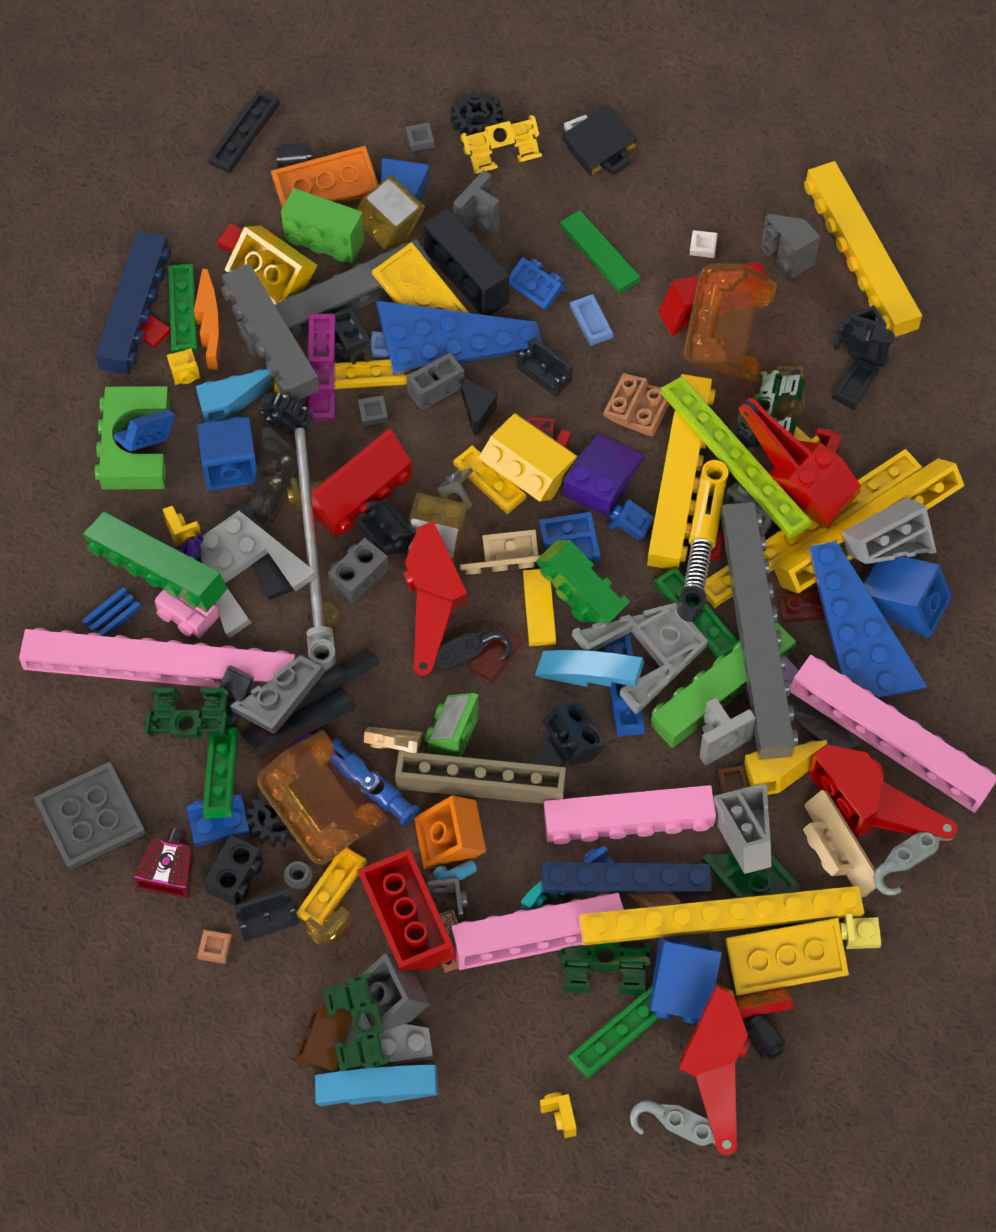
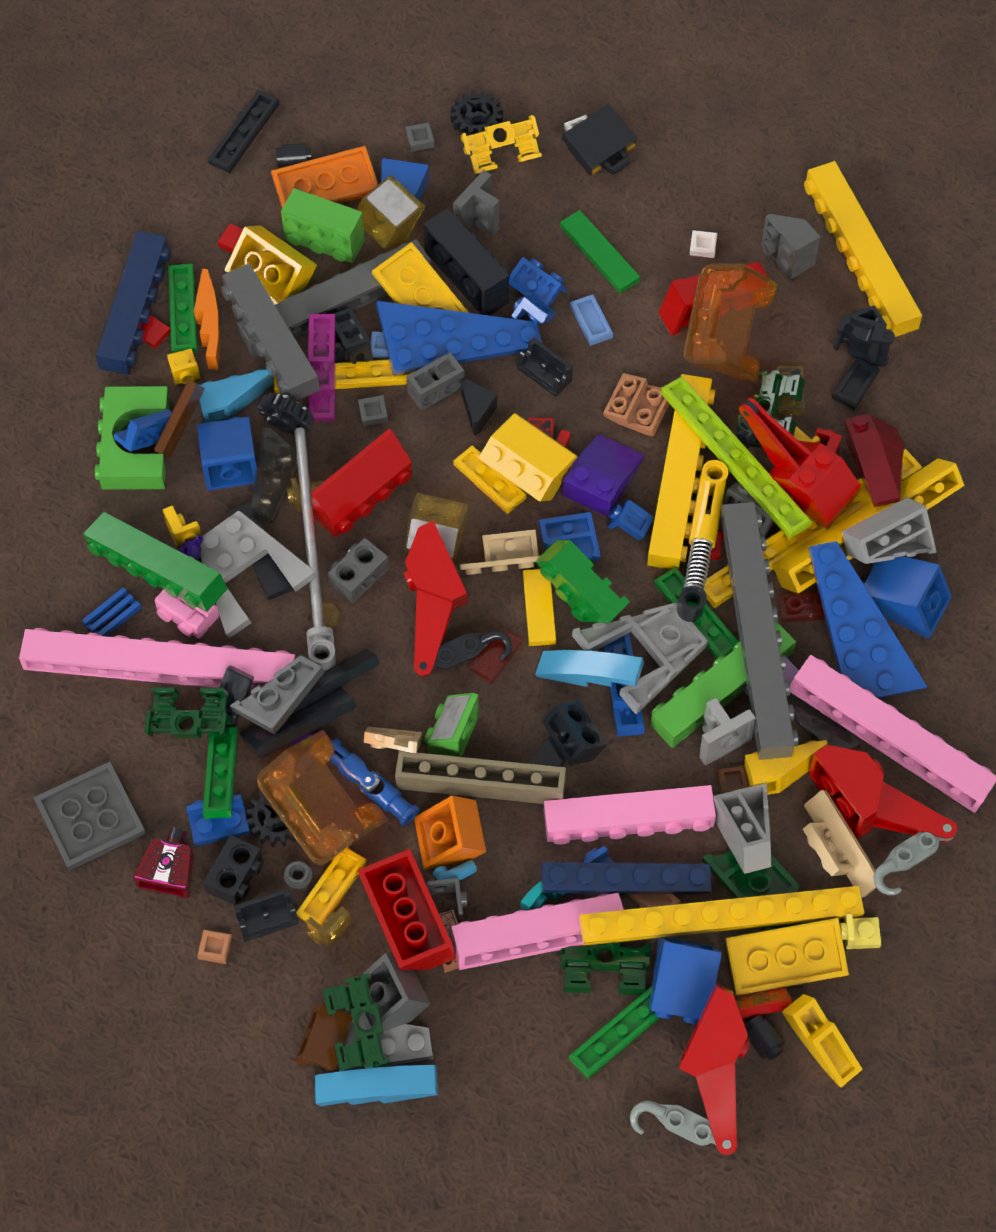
(179, 419): none -> reddish brown tile
(387, 527): black hinge -> none
(453, 485): dark grey bracket -> none
(536, 309): none -> blue bracket
(564, 1118): yellow bracket -> none
(822, 1039): none -> yellow slope
(877, 455): none -> dark red wedge

